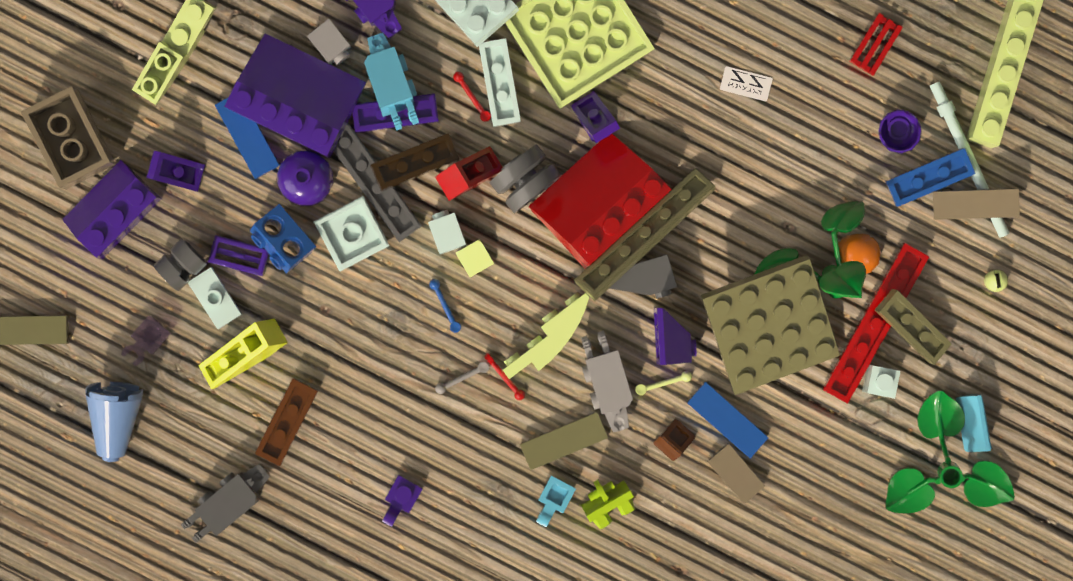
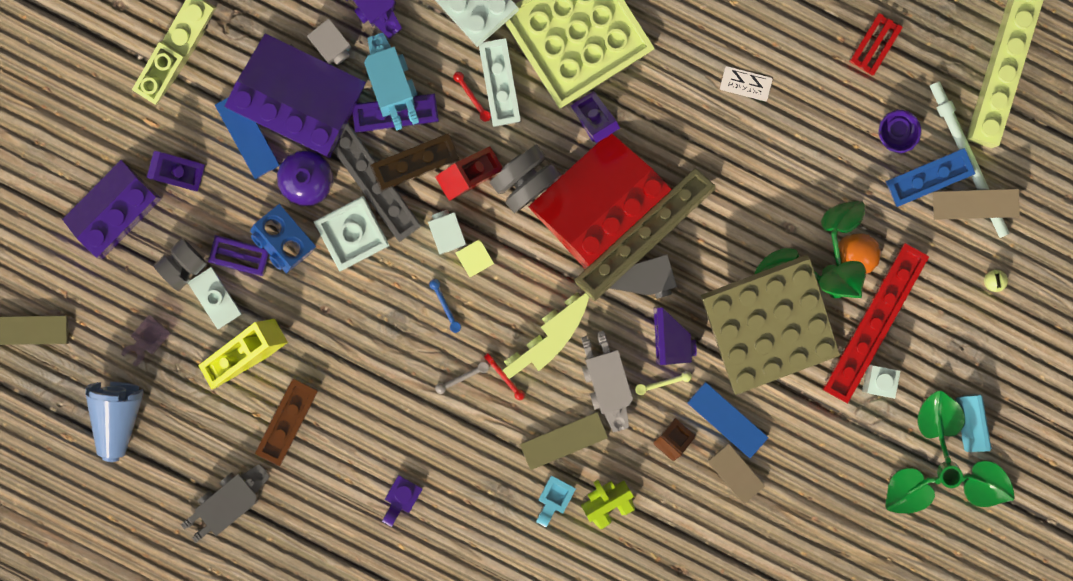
(68, 138): dark tan brick -> none
(913, 326): olive plate -> none

